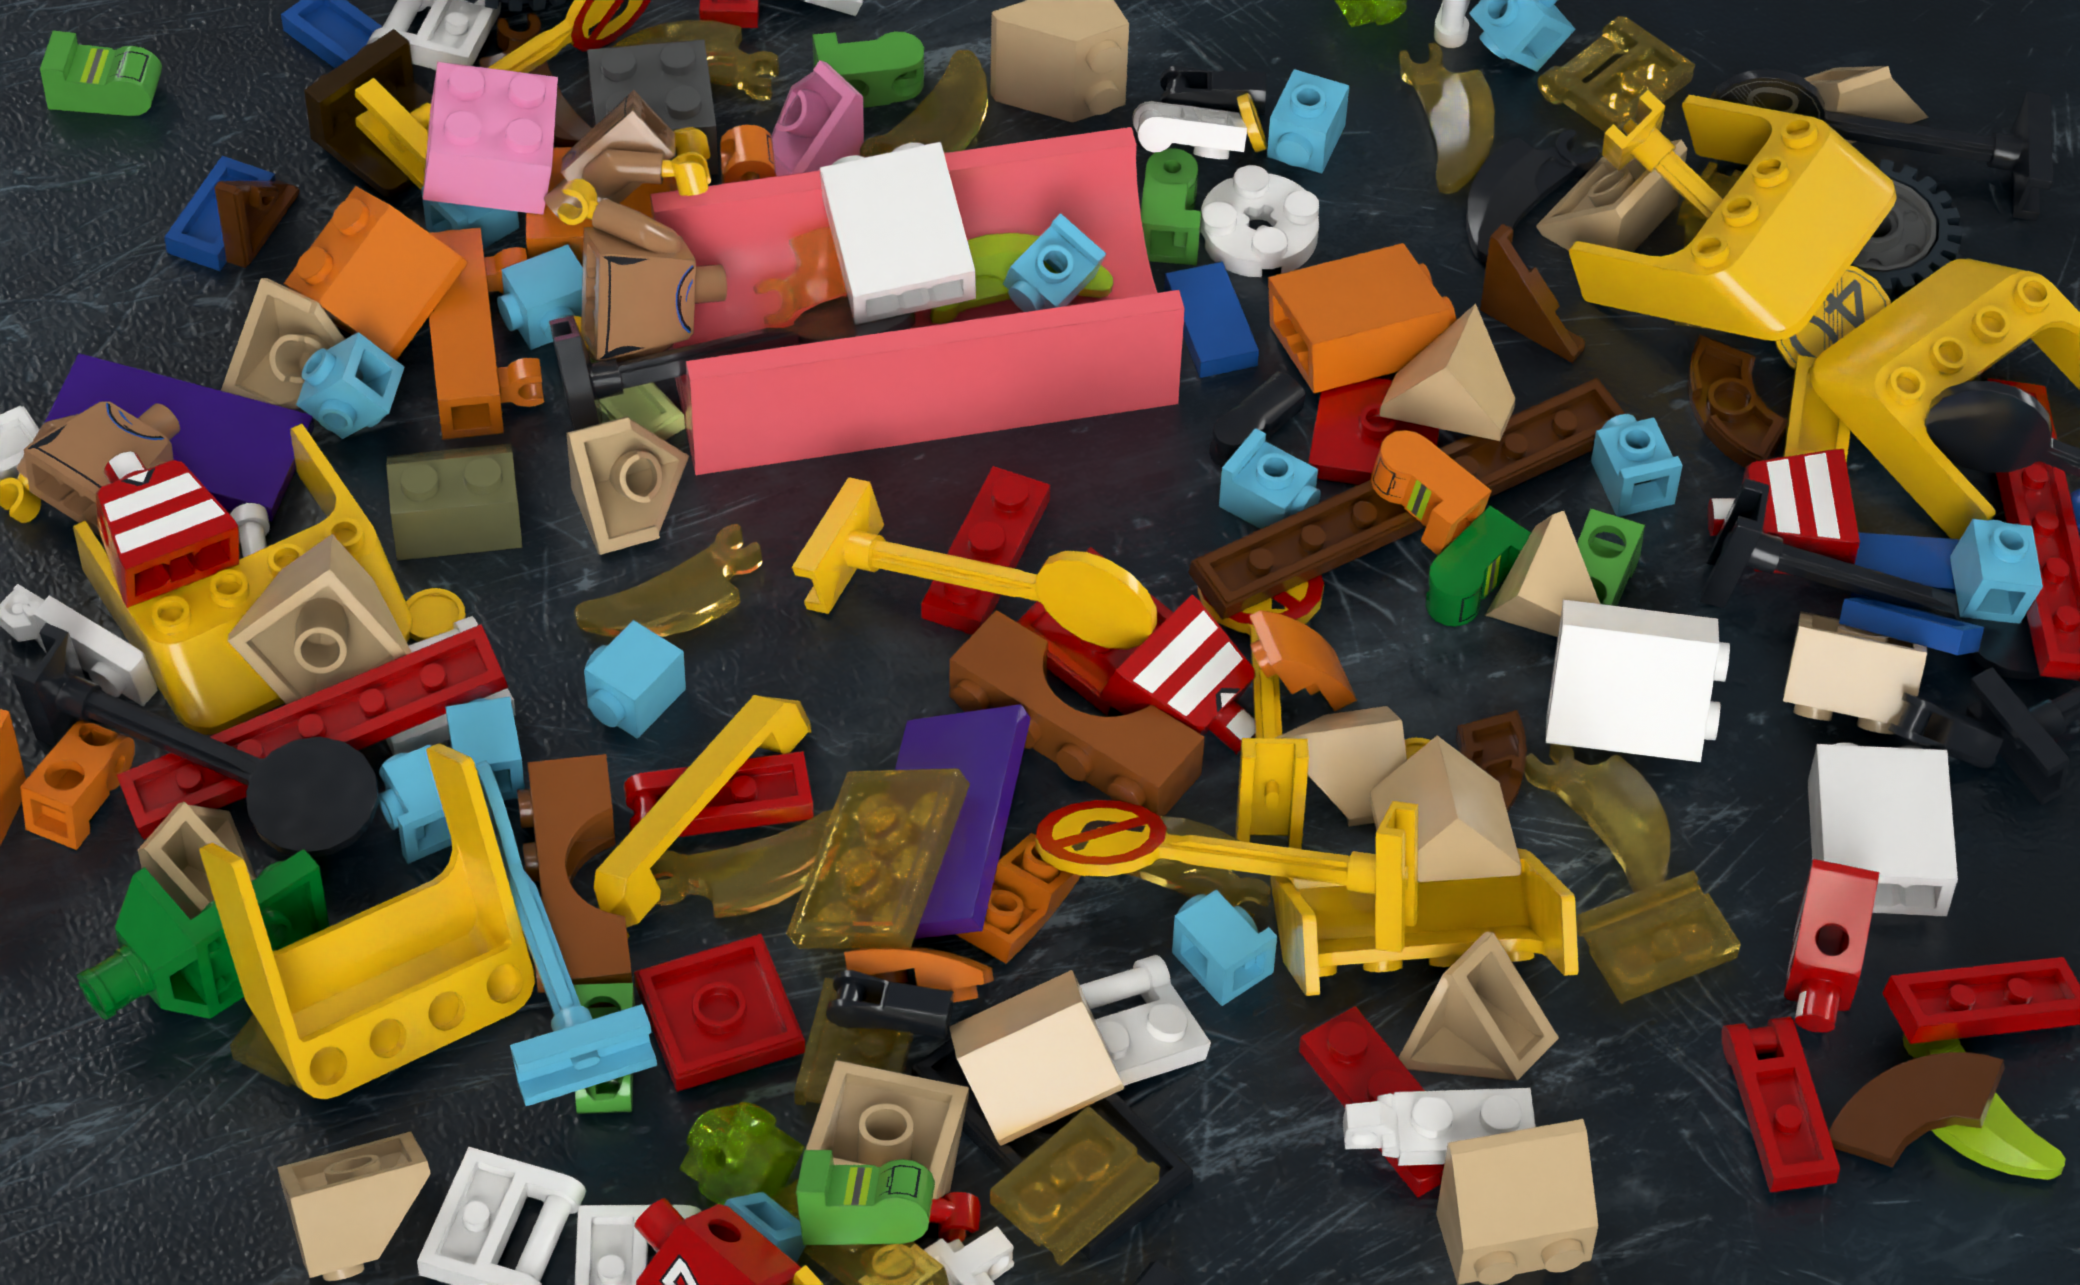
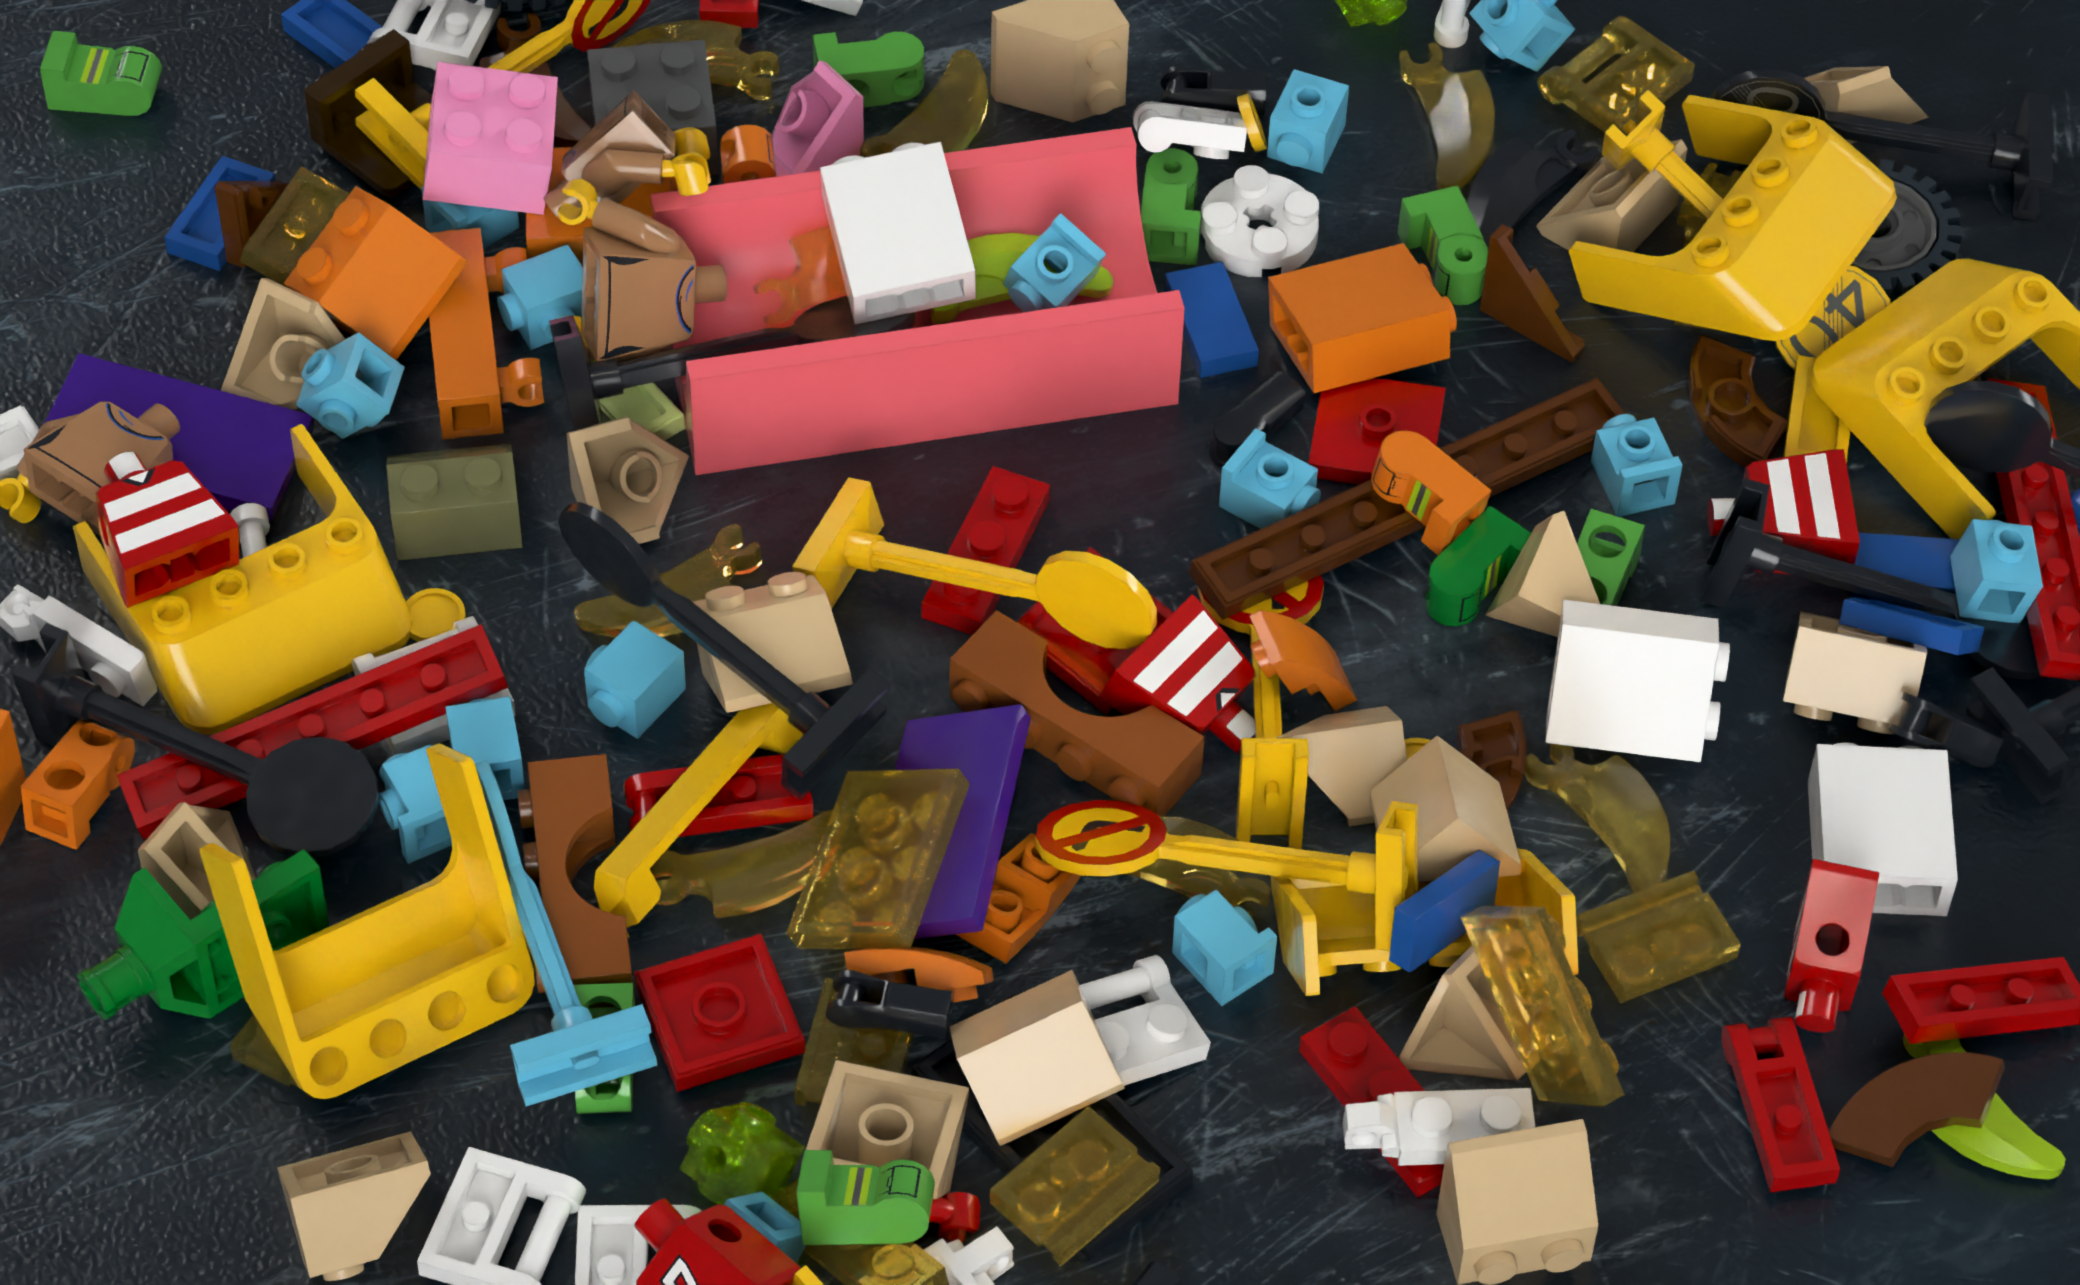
(292, 225): none -> clear yellow plate
(318, 624): tan slope -> none
(628, 573): none -> black piece
(786, 626): none -> tan slope
(1433, 915): none -> blue tile
(1450, 241): none -> bright green leg
(1454, 383): tan slope -> none
(1543, 1004): none -> clear yellow plate

